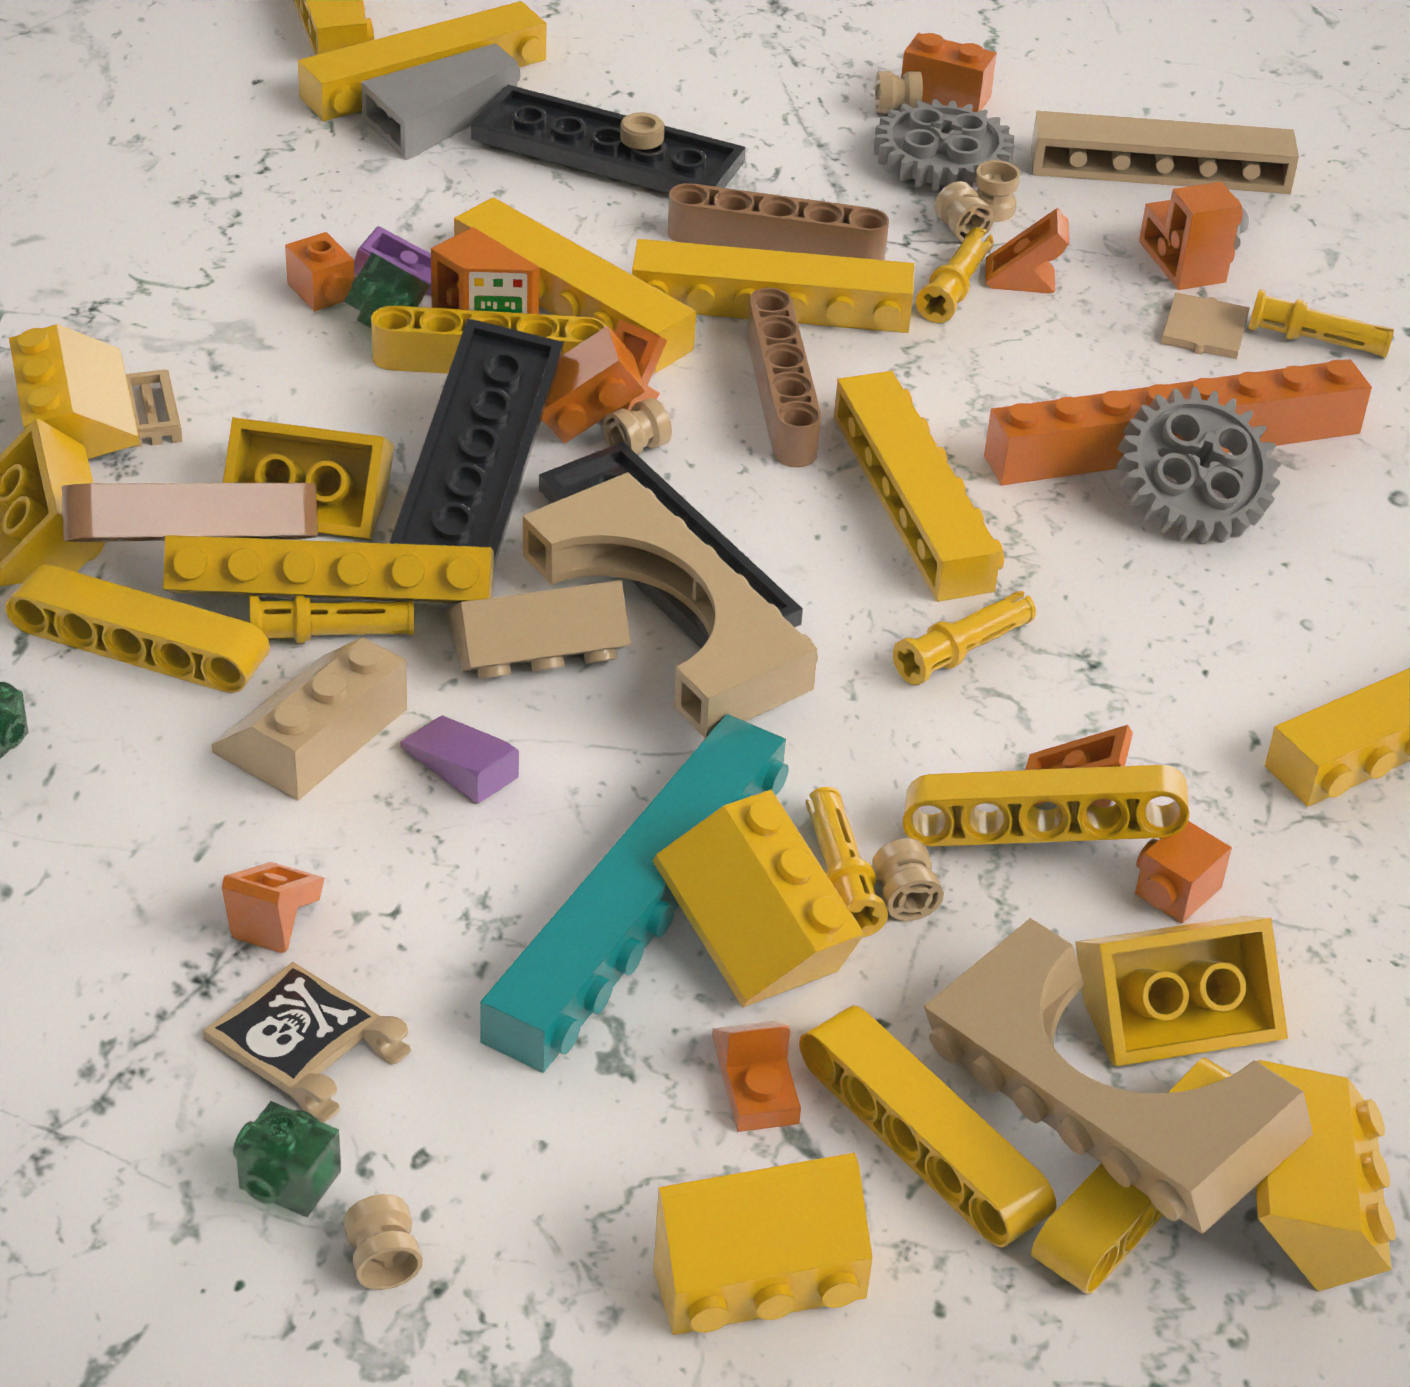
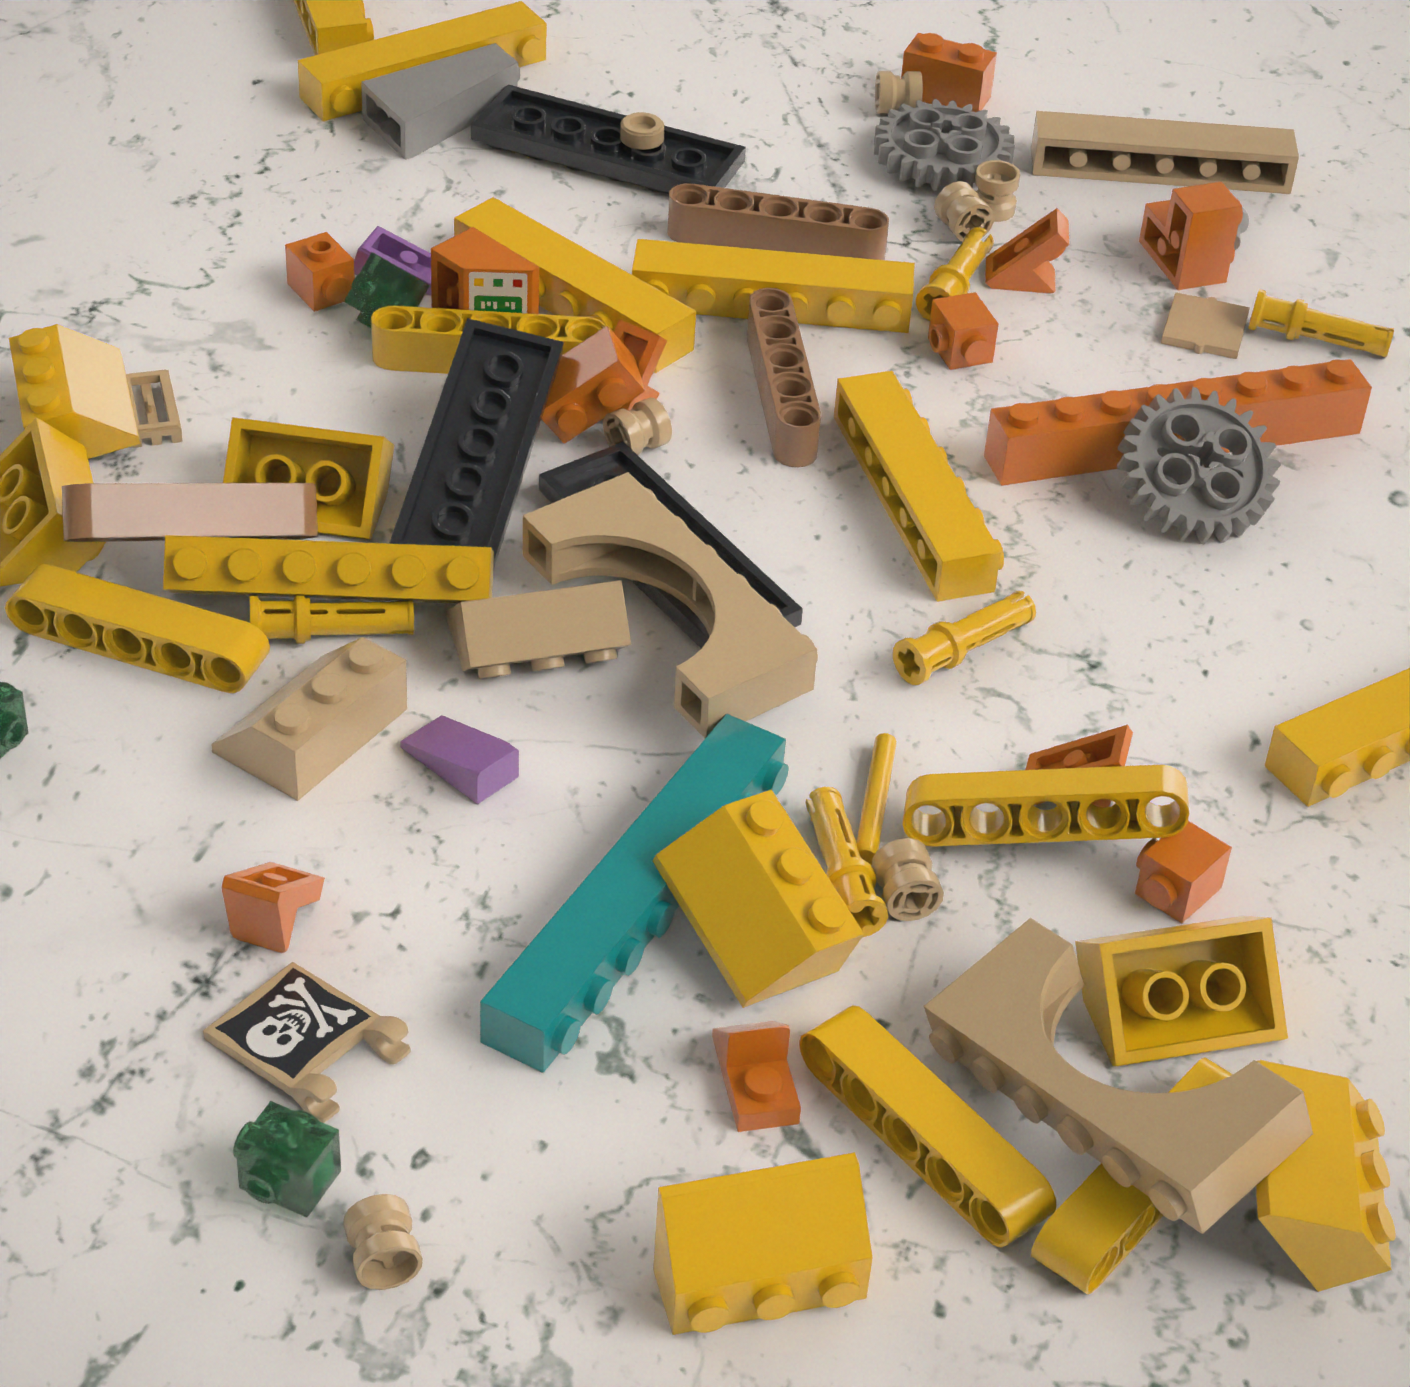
(876, 796): none -> yellow bar
(962, 331): none -> orange brick

